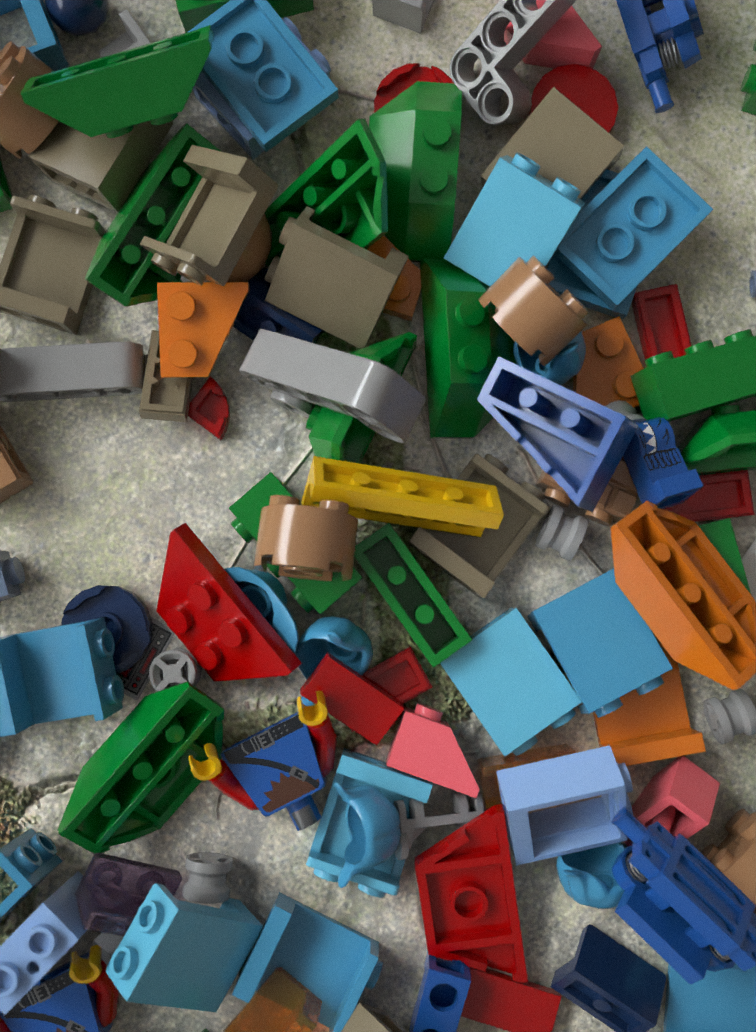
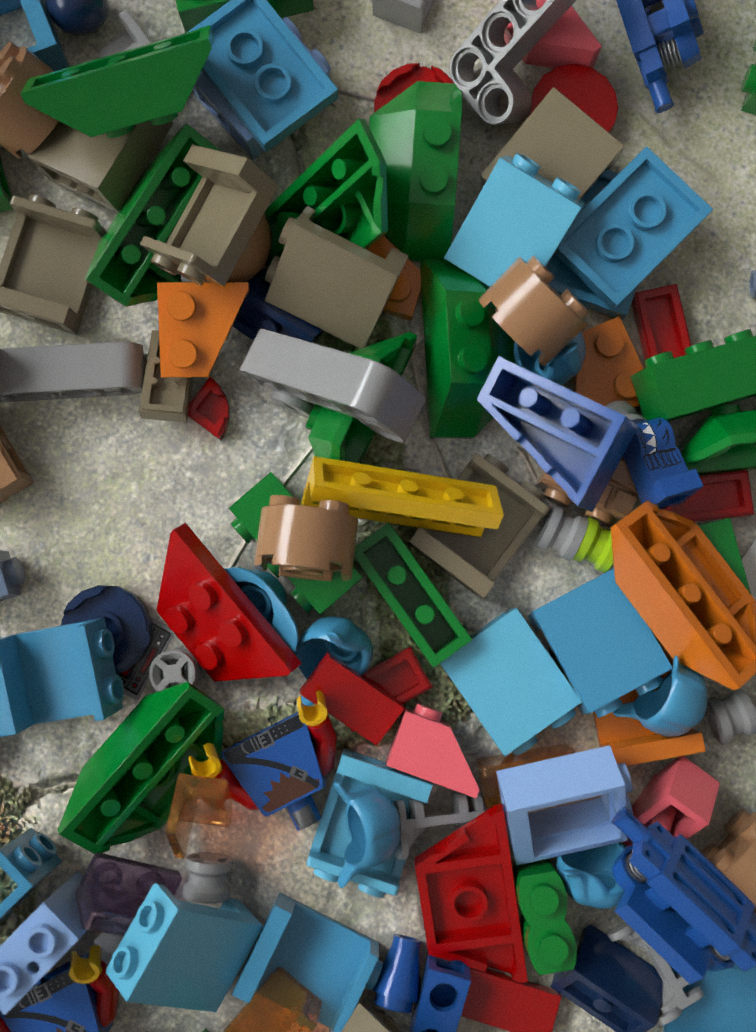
(197, 801): none -> clear orange panel
(399, 976): none -> blue cone
(543, 915): none -> green brick
(596, 547): none -> lime wheel
(673, 996): none -> light grey piece
(674, 706): none -> dark azure hair

